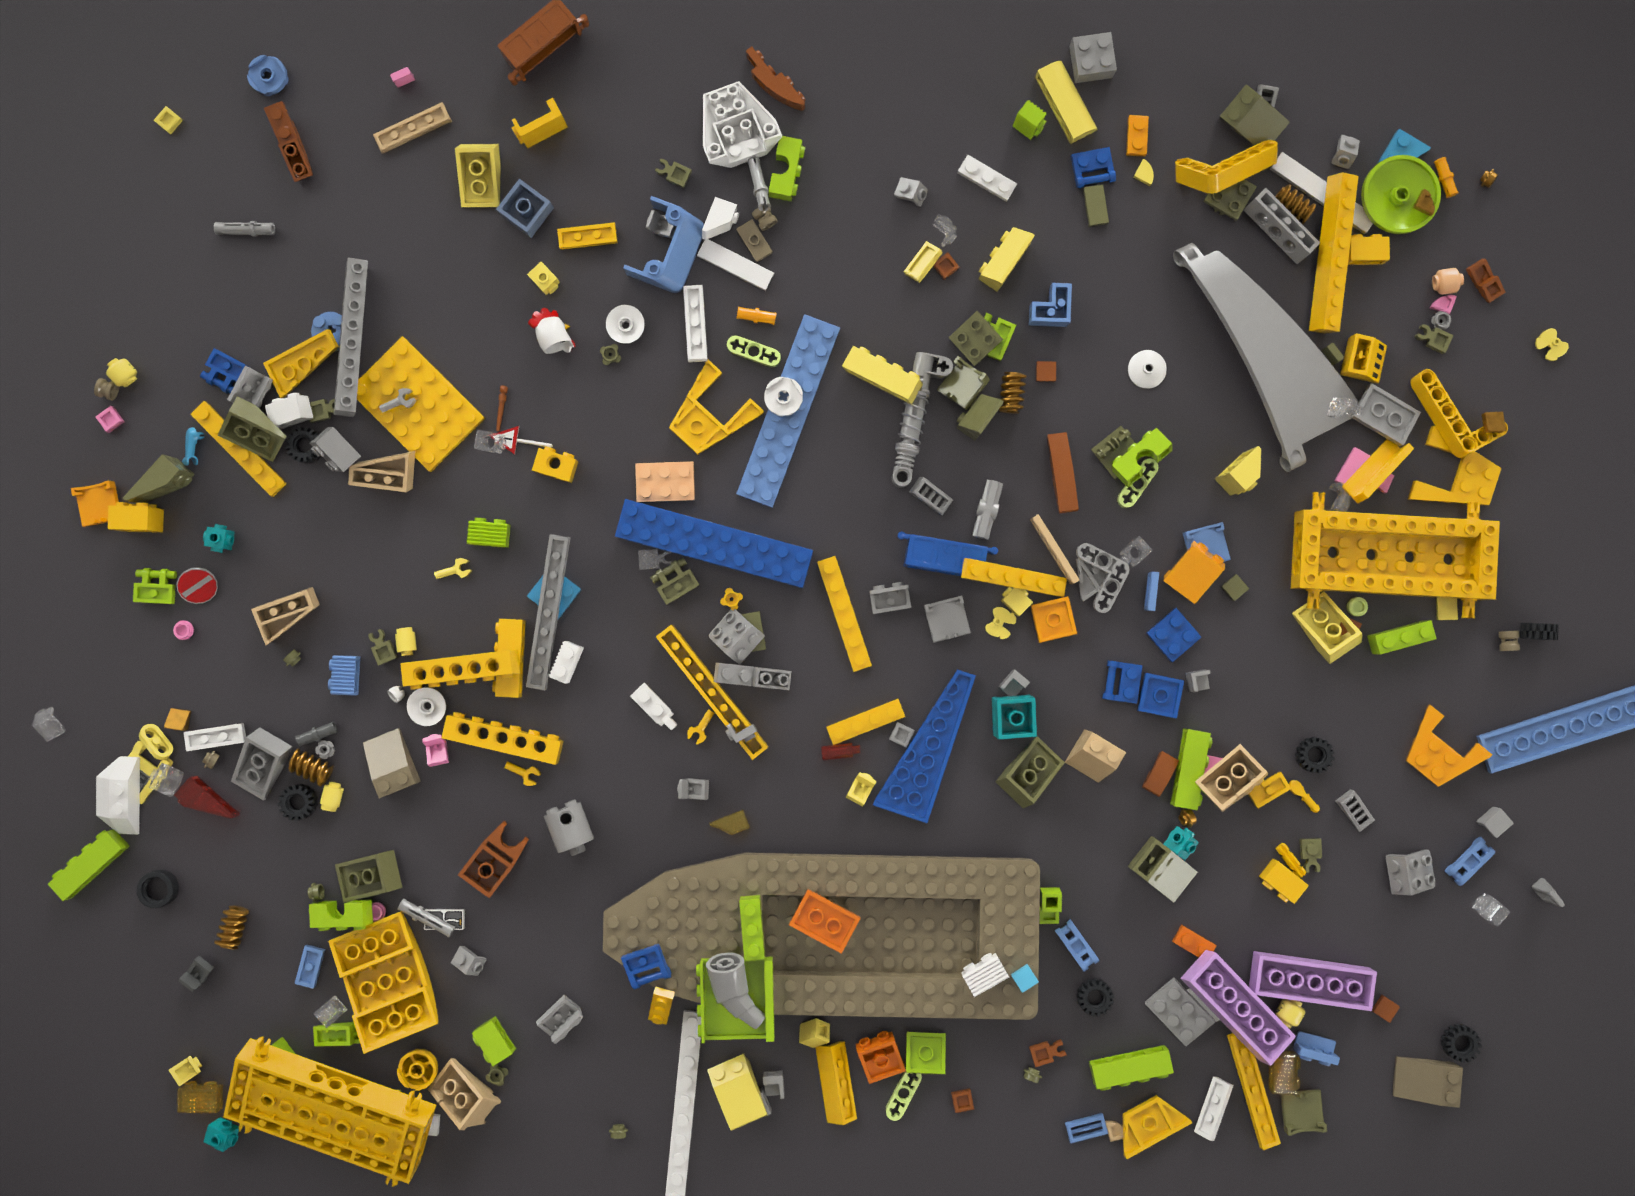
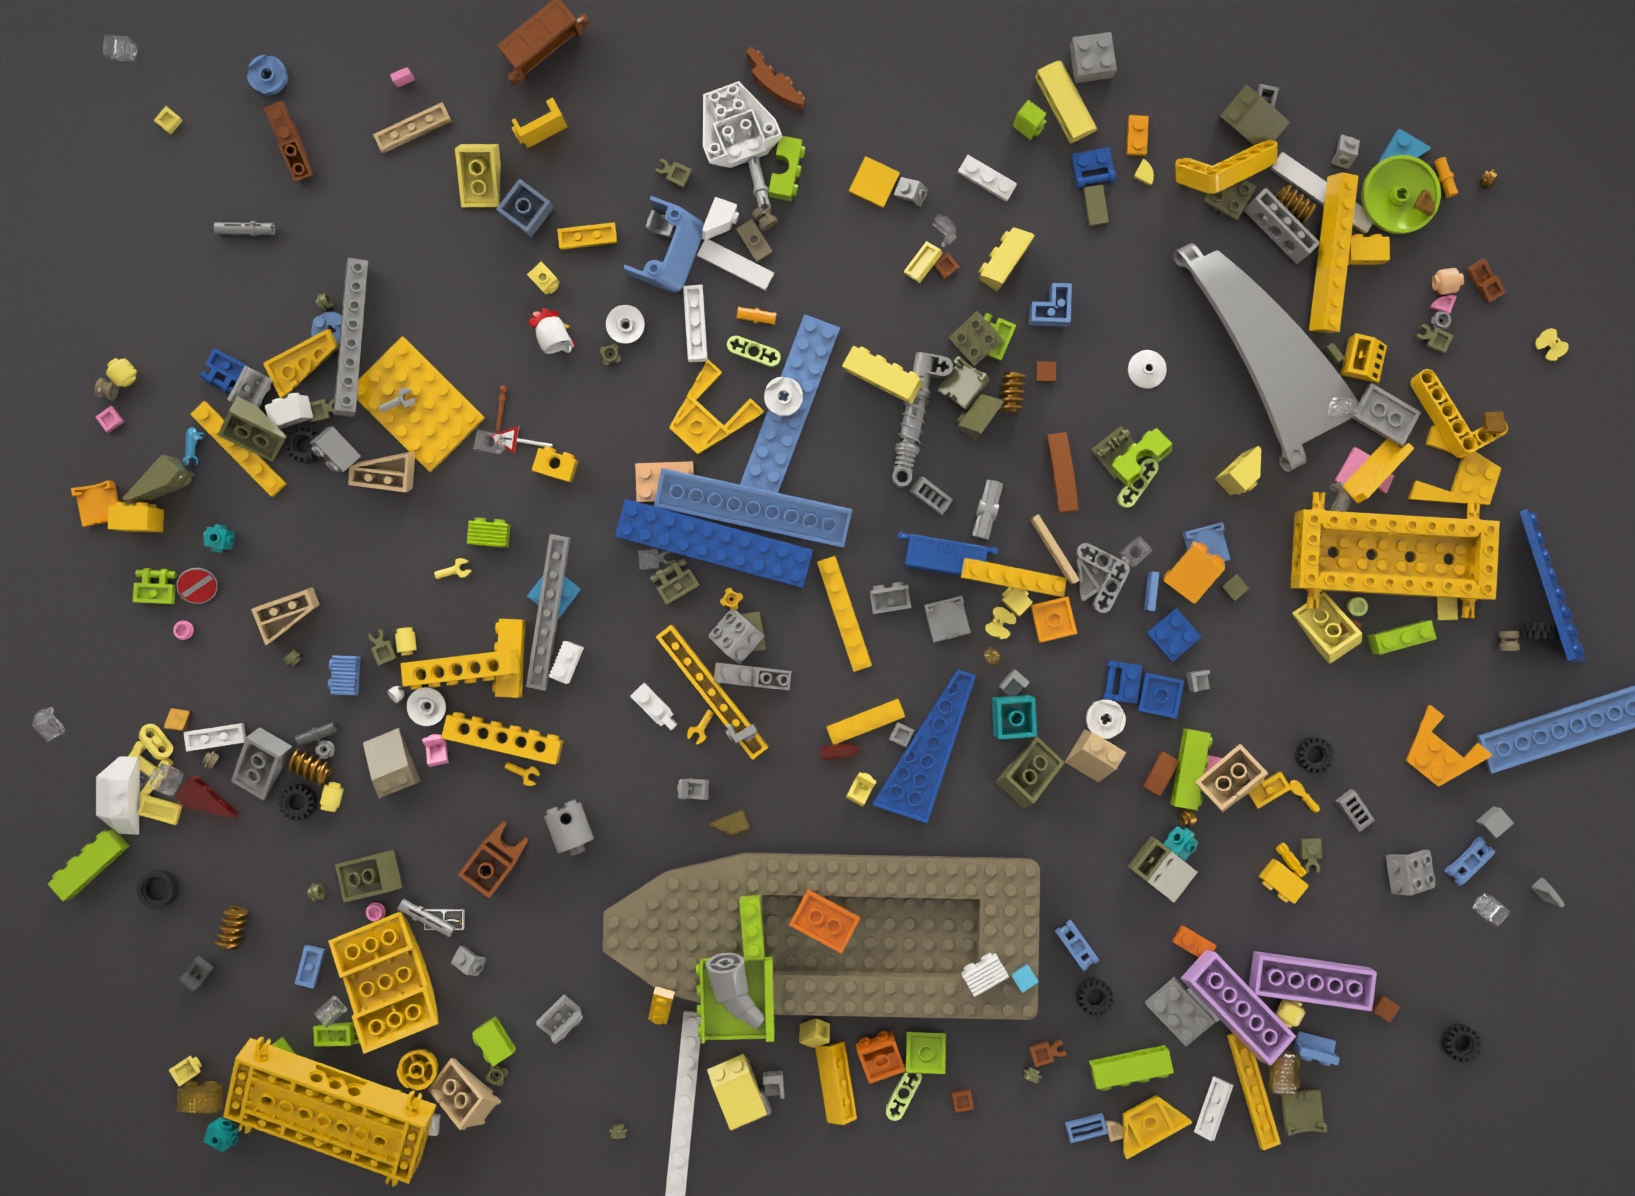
(119, 48): none -> clear brick
(159, 809): none -> light yellow tile
(324, 302): none -> olive plate
(326, 915): lime arch -> none
(645, 960): blue plate -> none
(752, 507): none -> medium blue plate
(874, 182): none -> yellow tile
(992, 656): none -> clear yellow plate
(1050, 905): lime brick -> none
(1111, 728): none -> white plate
(1428, 1081): dark tan slope -> none
(1555, 595): none -> blue wing

